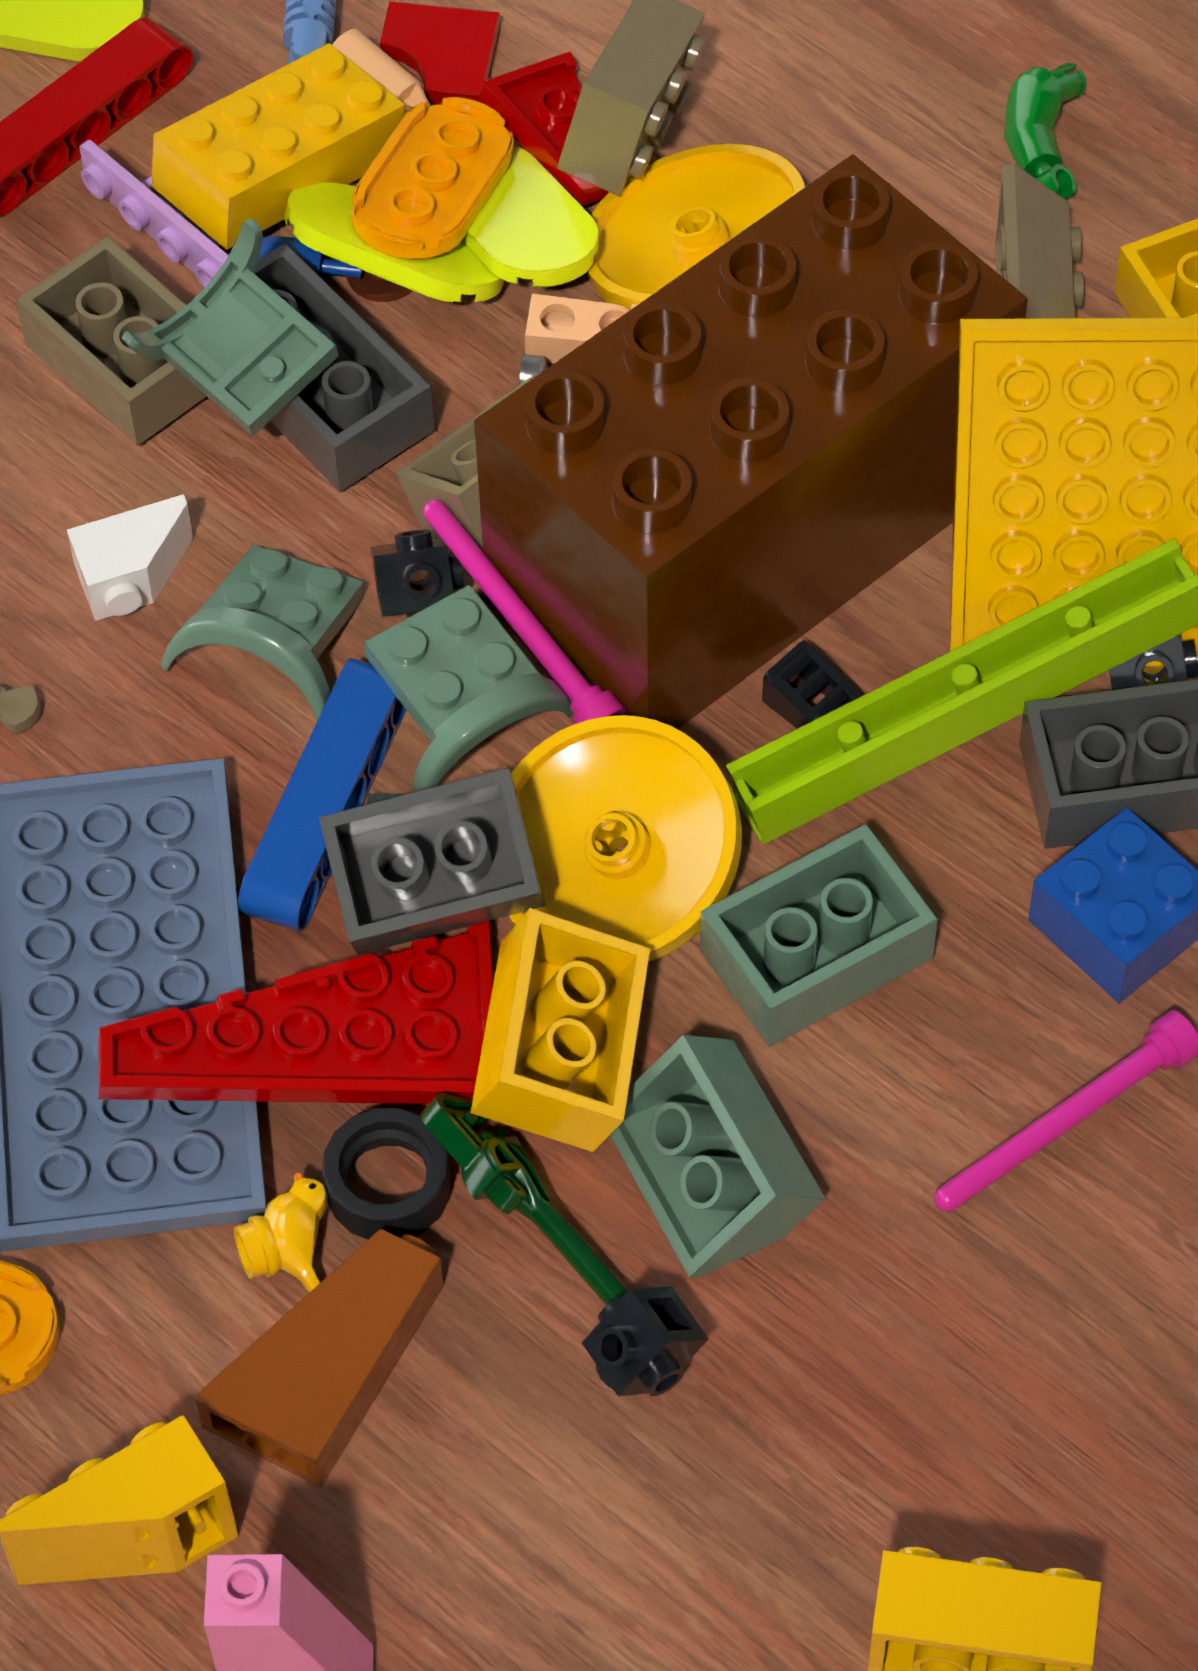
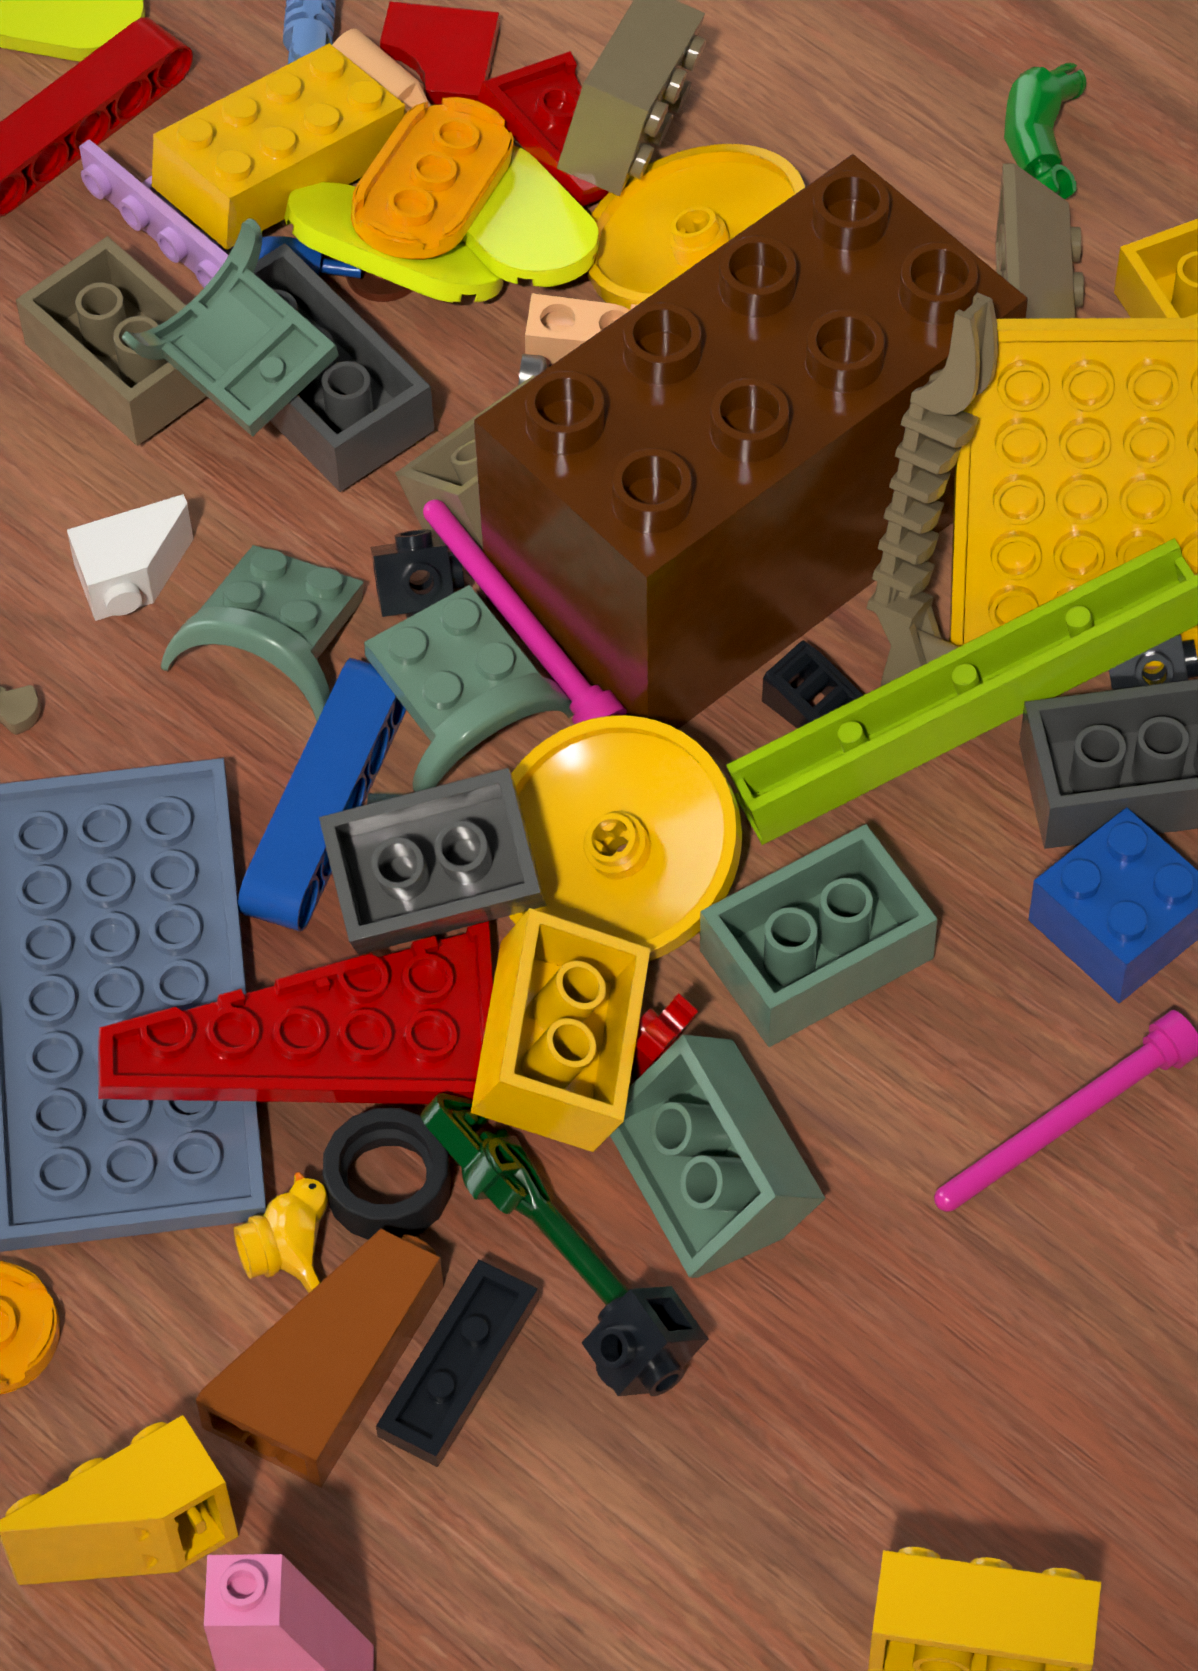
(457, 1363): none -> black plate
(659, 1032): none -> red plate
(929, 449): none -> dark tan piece

